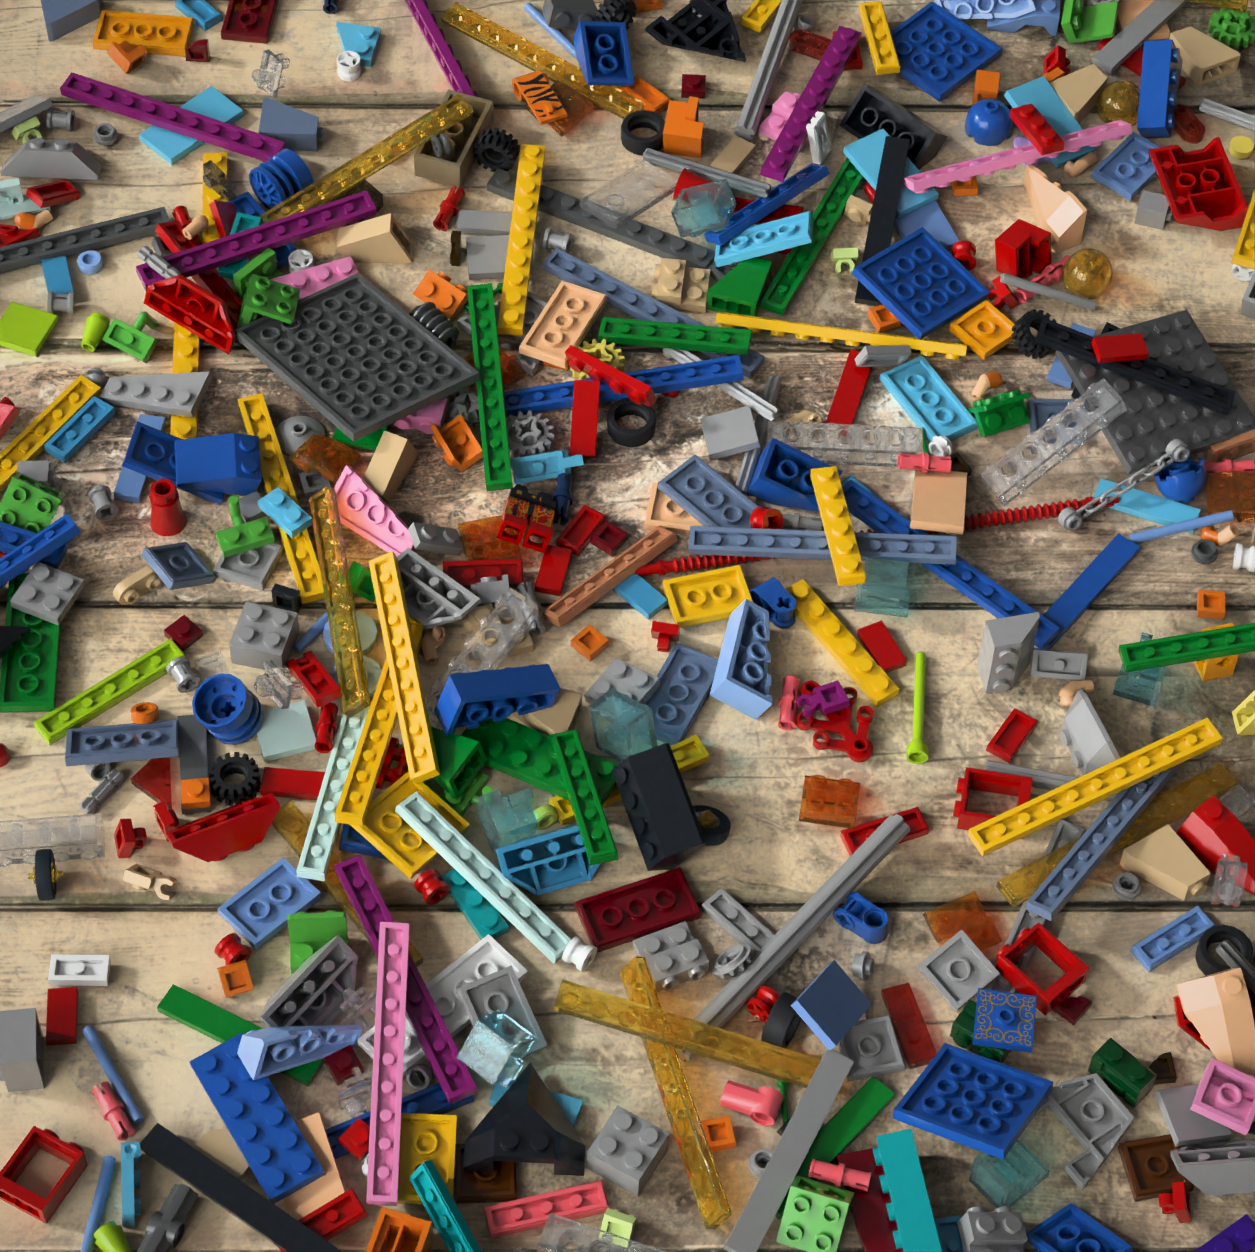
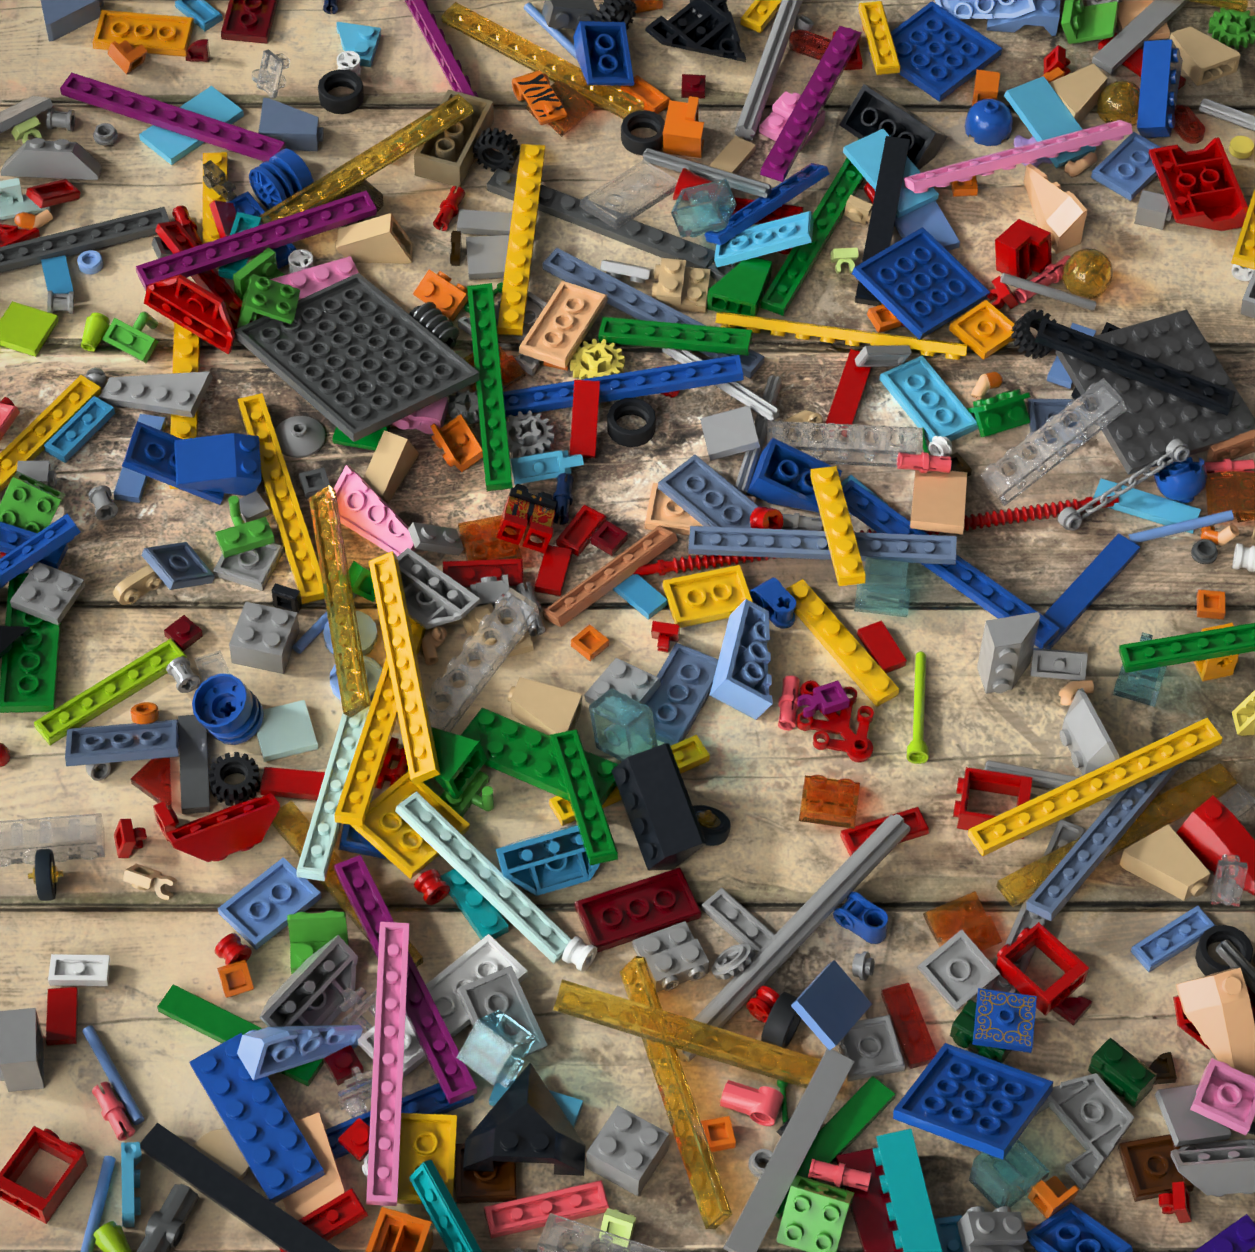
(102, 791): light grey axle -> none
(157, 263): light grey axle -> none
(166, 510): red plant -> none
(195, 793): orange plate -> none
(198, 224): light nougat arm -> none
(277, 685): clear hips -> none
(285, 512): medium azure plate -> none
(315, 679): red plate -> none
(325, 456): clear orange slope -> none
(326, 728): red pin -> none
(343, 104): none -> black tyre
(416, 1079): light grey hinge -> none
(441, 145): dark grey bush -> none
(495, 695): blue wedge -> none
(506, 818): clear light blue plate -> none
(545, 816): light yellow tile -> none
(557, 240): light grey bush -> none
(614, 378): red plate -> none
(637, 273): none -> plate
(819, 138): white tile -> none
(965, 253): red wheel -> none
(1012, 735): red tile -> none
(1036, 129): red plate -> none
(1051, 1196): none -> orange panel
(1119, 348): red tile -> none
(1129, 880): light grey plate -> none

